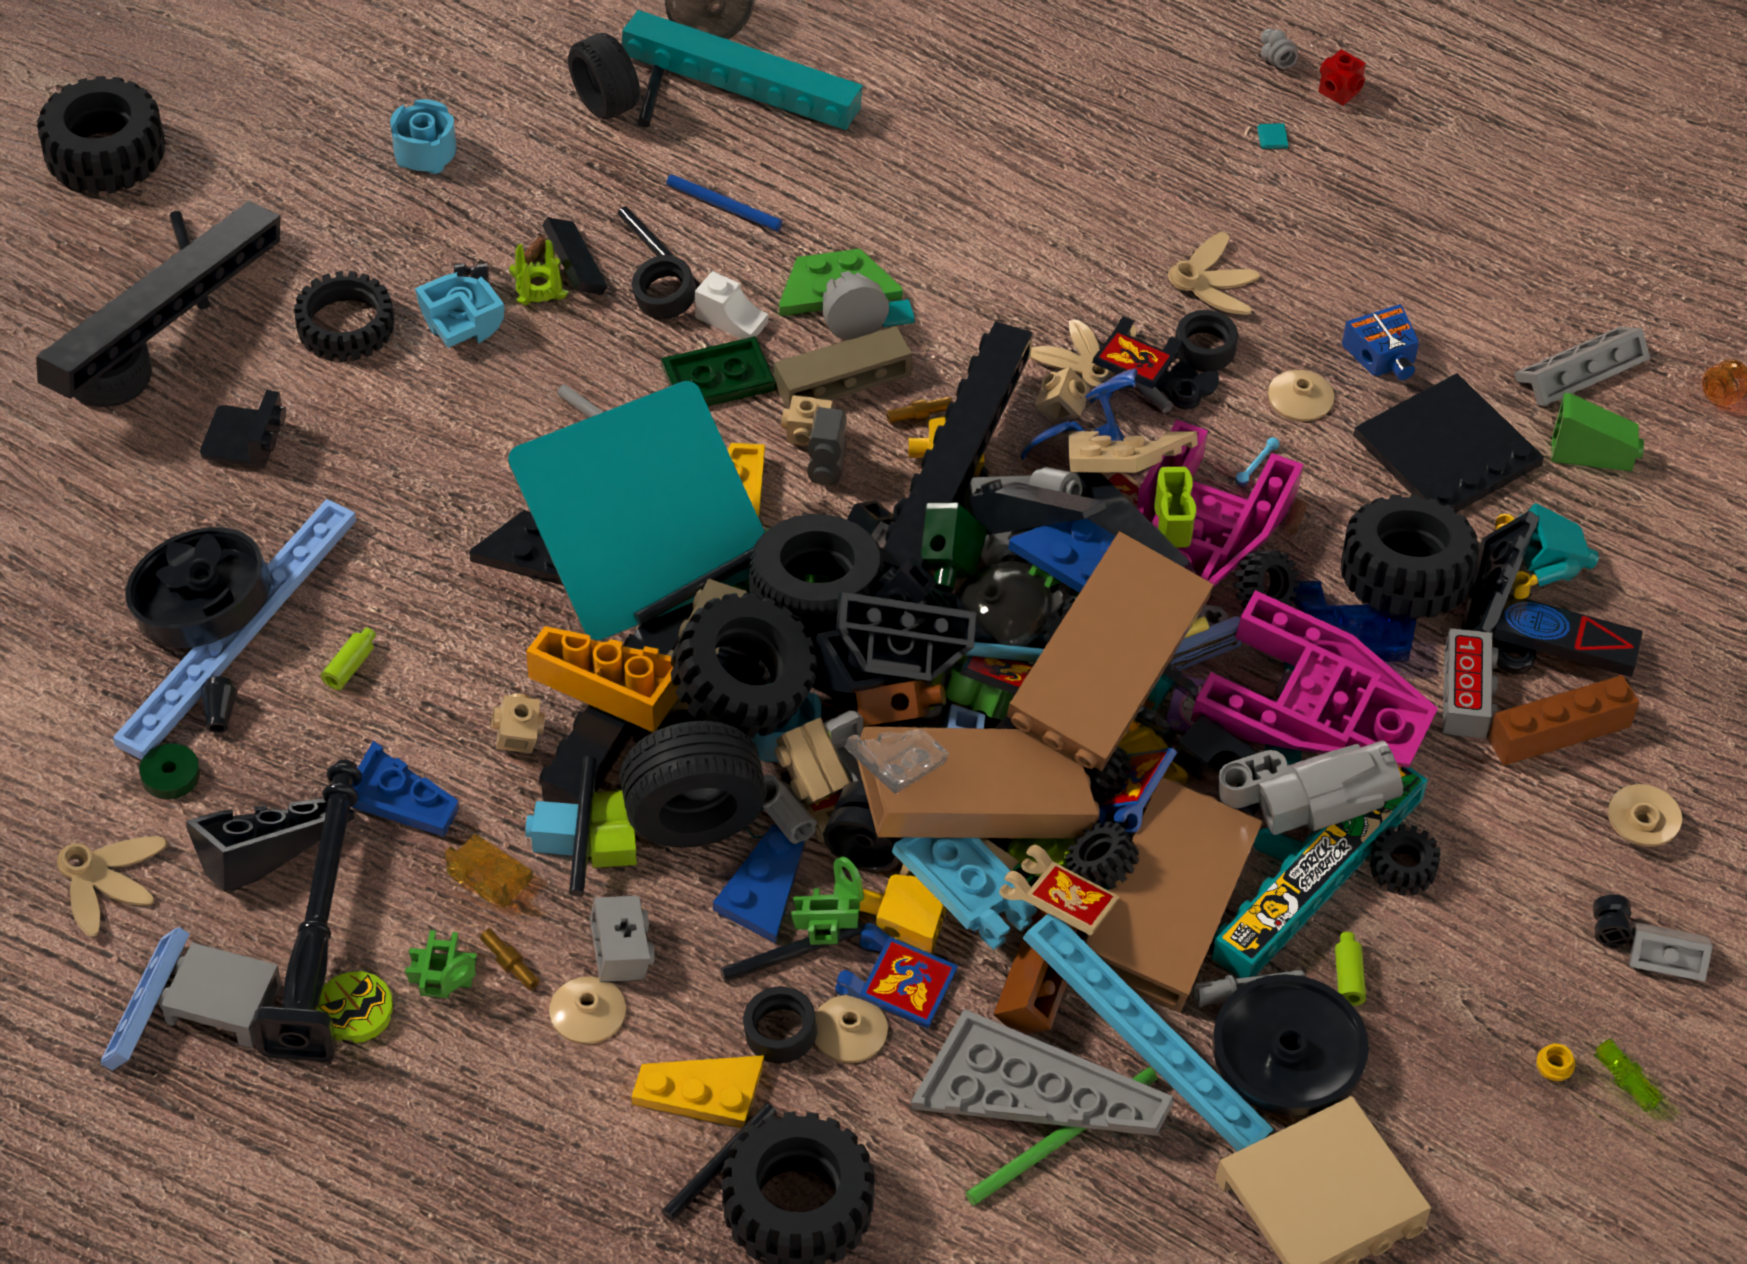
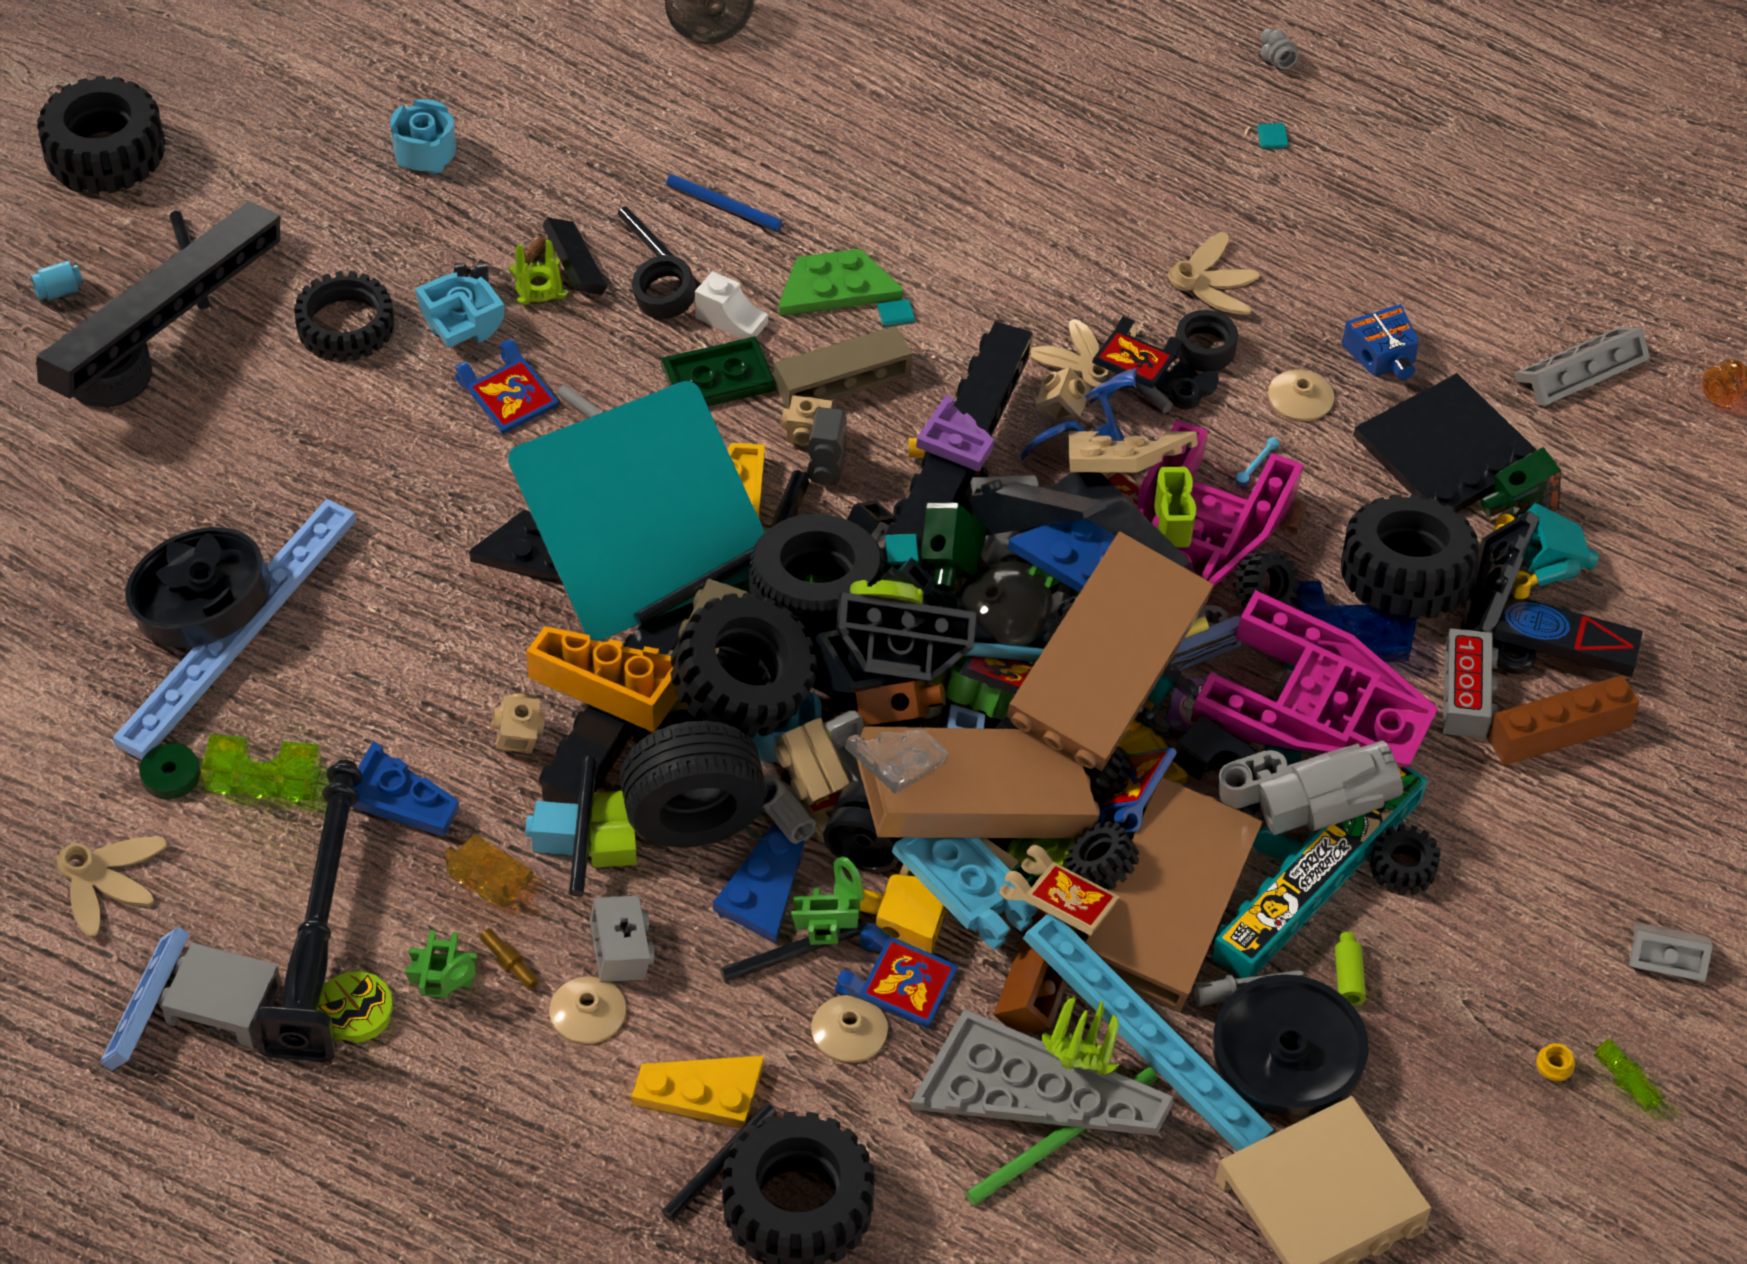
(56, 280): none -> medium azure brick
(218, 702): black cone -> none
(245, 434): black bracket -> none
(253, 845): black wedge -> none
(289, 775): none -> clear neon green arch
(348, 659): lime cylinder -> none
(510, 393): none -> flag
(603, 75): black tyre -> none
(650, 96): black bar -> none
(742, 70): teal brick -> none
(777, 999): black tyre -> none
(792, 496): none -> black axle
(854, 306): light grey piece -> none
(889, 590): none -> lime tile
(901, 548): none -> teal piece
(918, 409): pearl gold bar -> none
(955, 436): none -> medium lavender wing
(1057, 480): light grey brick -> none
(1079, 1052): none -> lime piece
(1341, 77): red brick -> none
(1523, 484): none -> dark green torso
(1594, 436): bright green slope -> none
(1612, 917): black wheel -> none
(1649, 805): tan dish -> none

